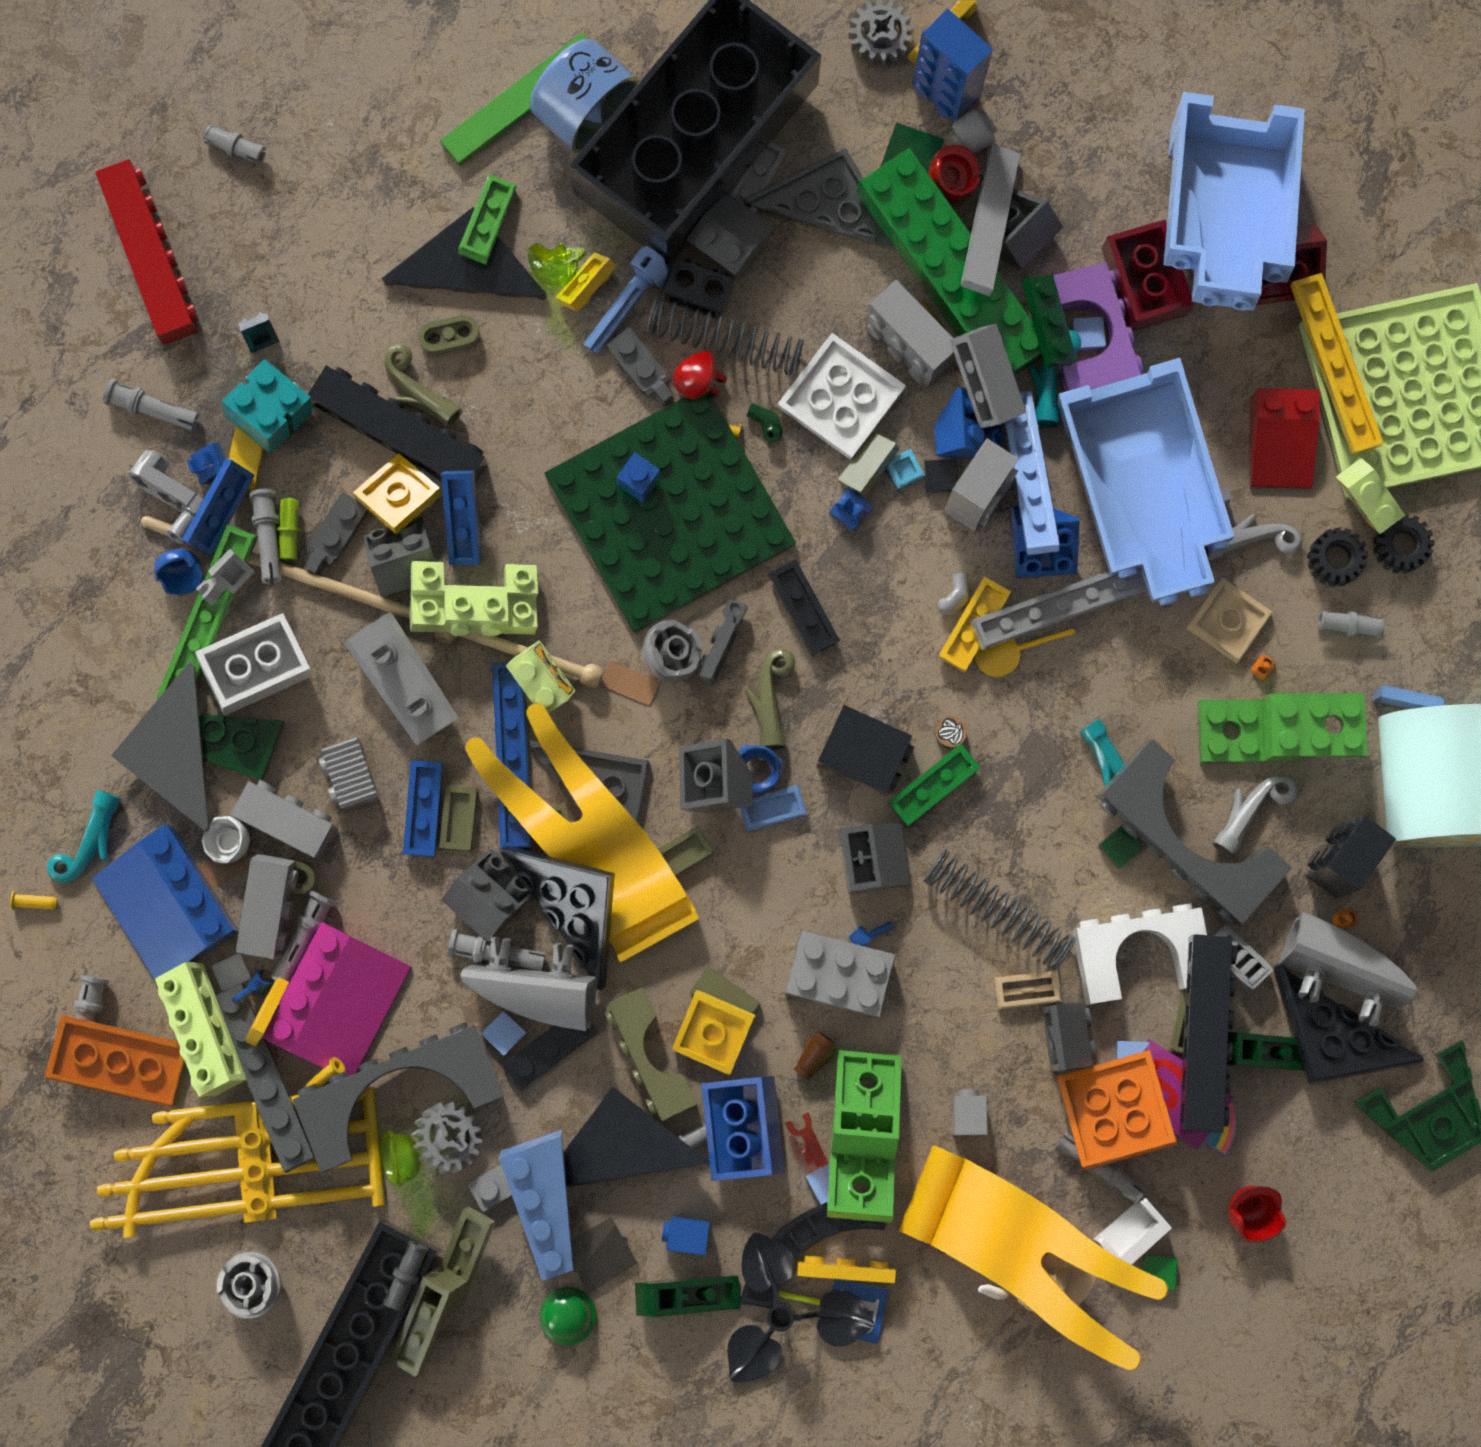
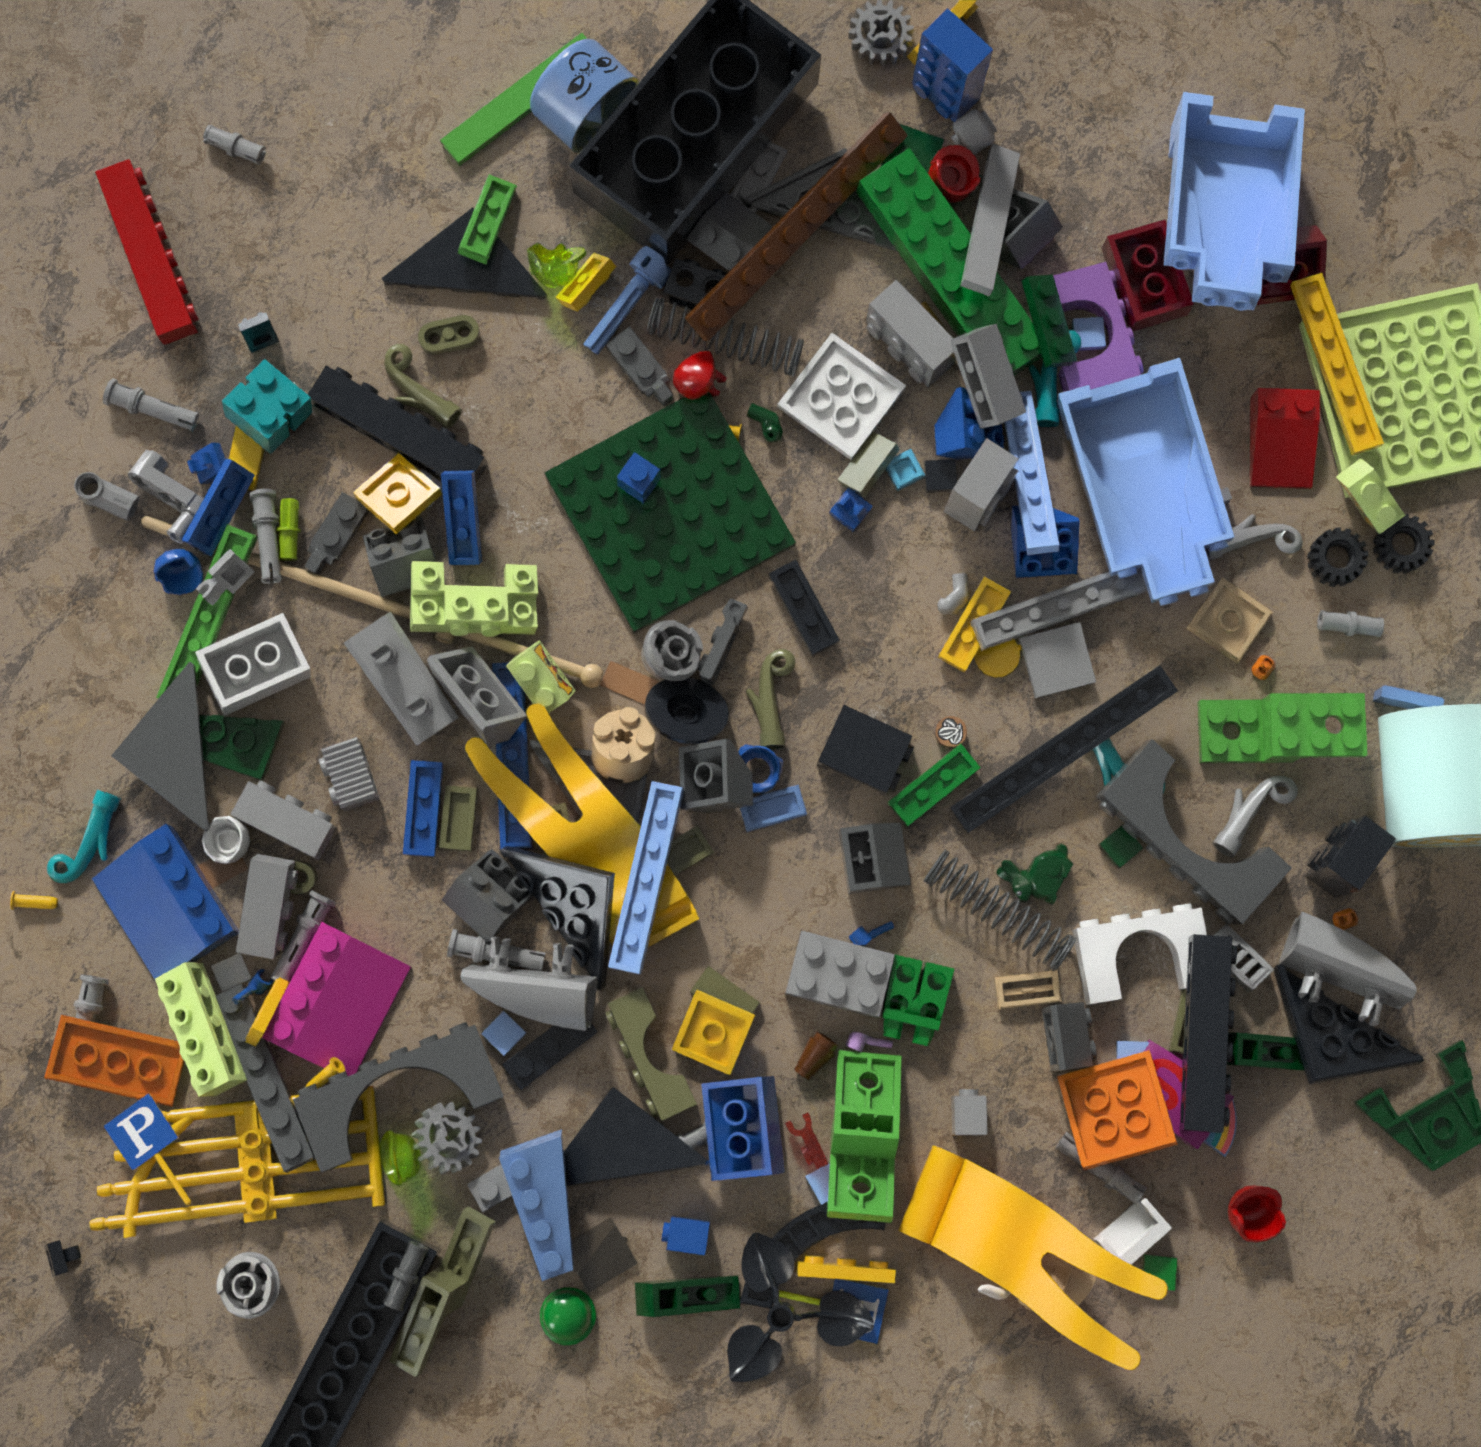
(58, 1257): none -> black tile
(107, 497): none -> light grey piece
(142, 1134): none -> blue piece
(477, 694): none -> light grey slope
(623, 745): none -> tan brick
(646, 878): none -> light blue plate
(686, 710): none -> black hat
(795, 227): none -> reddish brown plate
(857, 1041): none -> lavender hand
(916, 1008): none -> green hips
(1042, 876): none -> dark green animal
(1057, 660): none -> light grey tile
(1064, 749): none -> black plate

